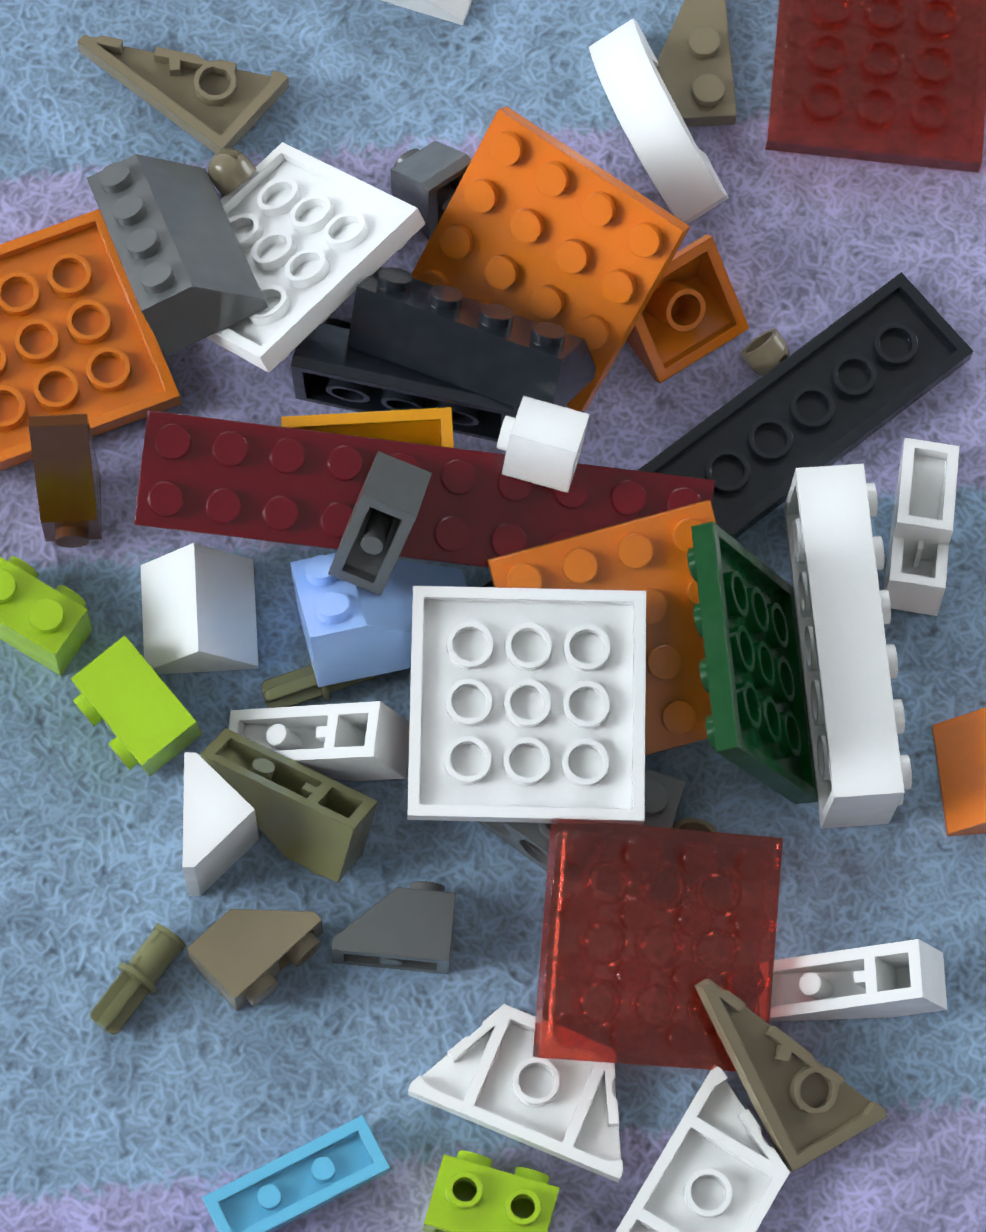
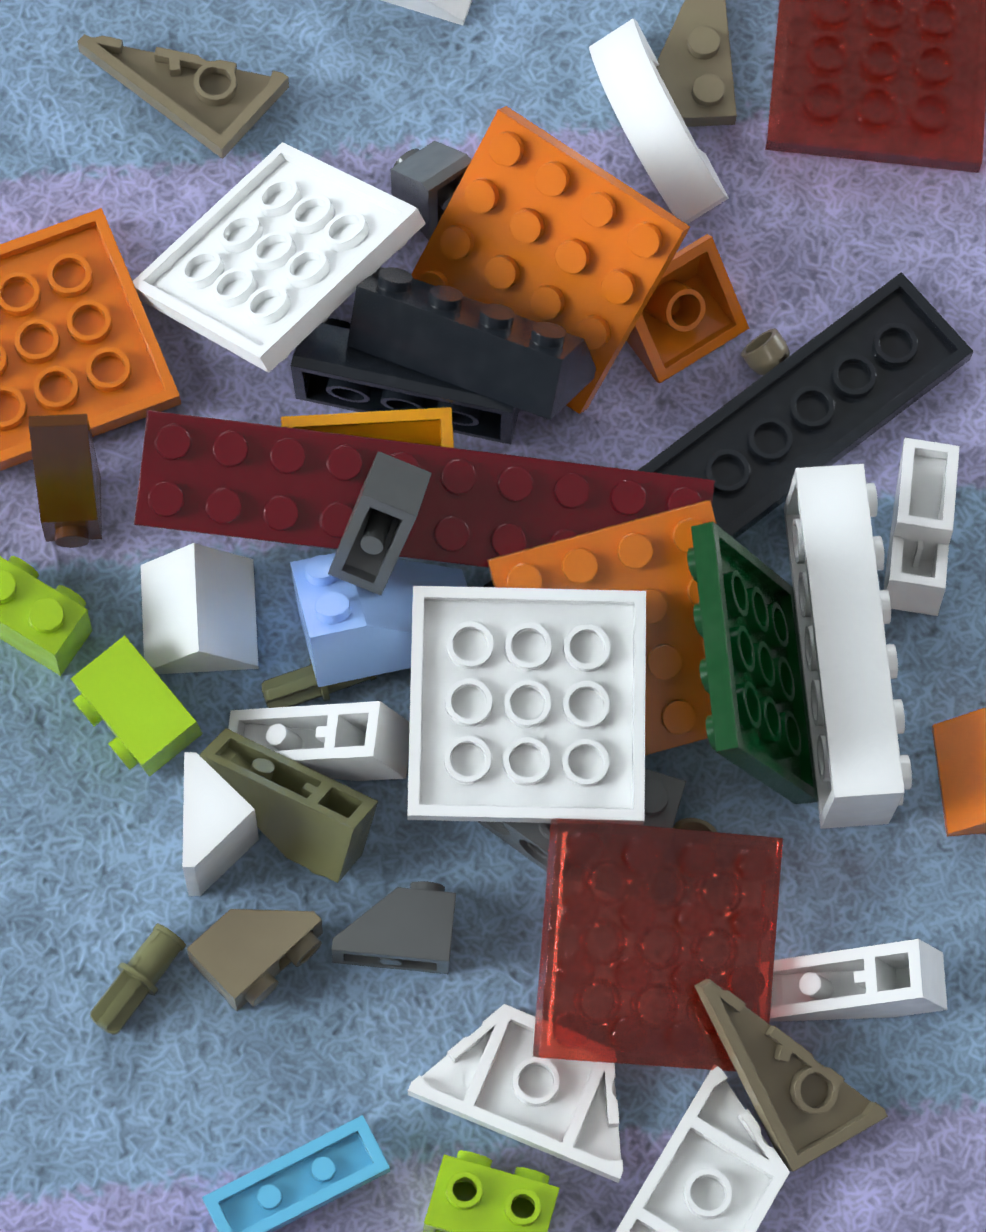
(176, 248): dark grey slope -> none
(229, 170): dark tan hinge -> none
(543, 443): white brick -> none

